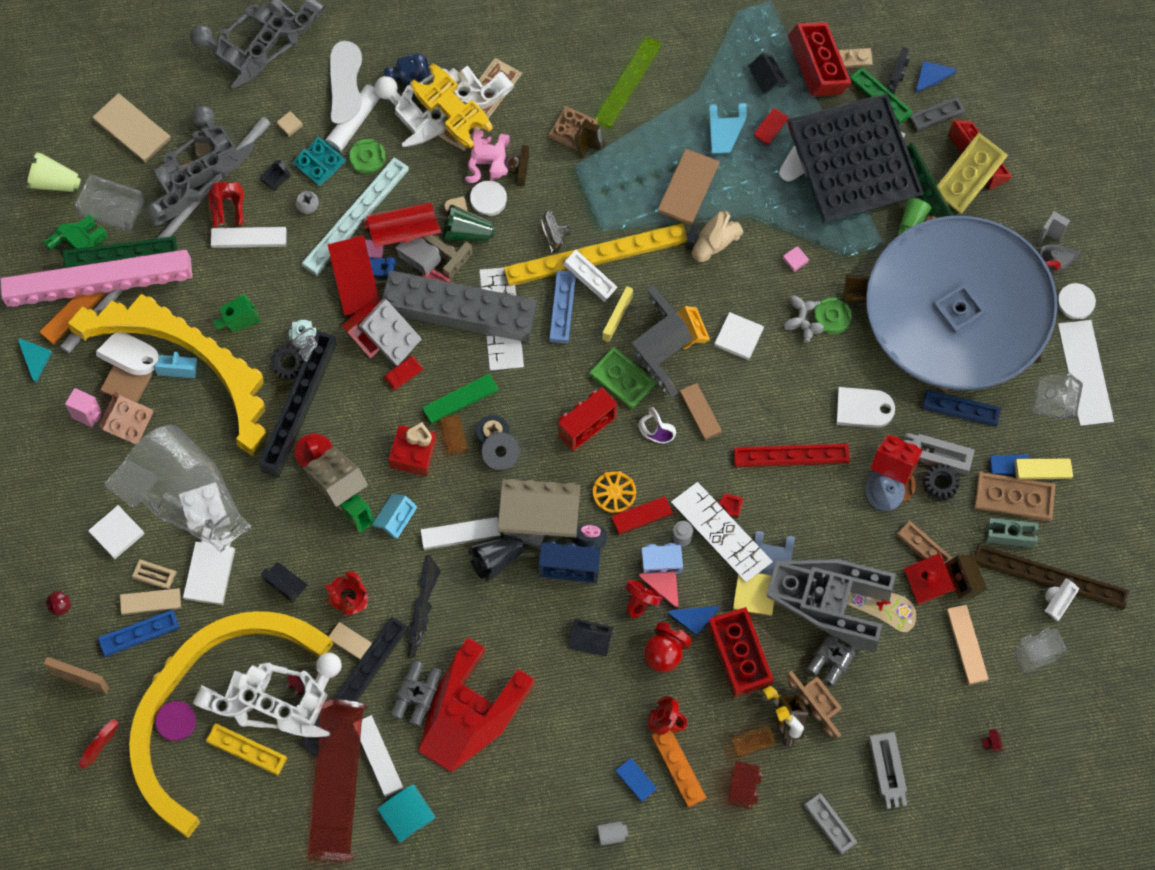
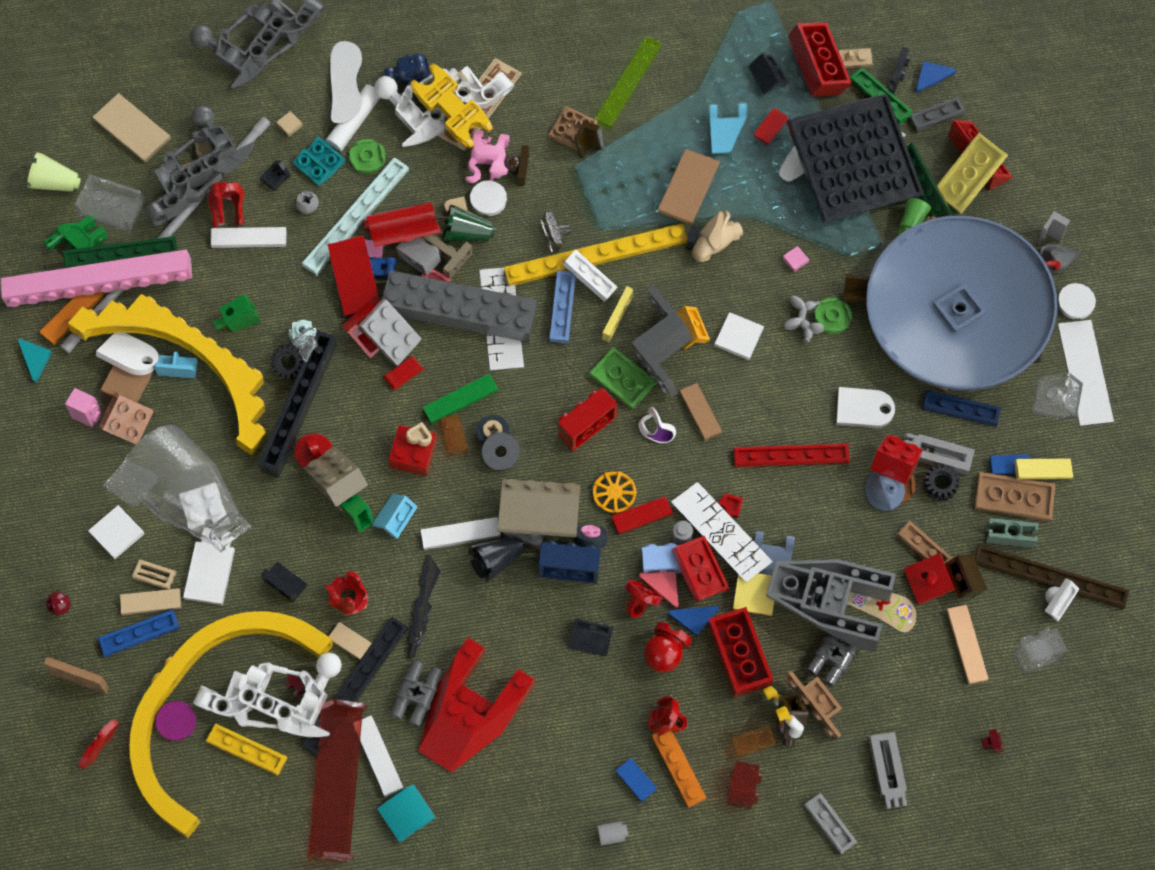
(700, 568): none -> red tile

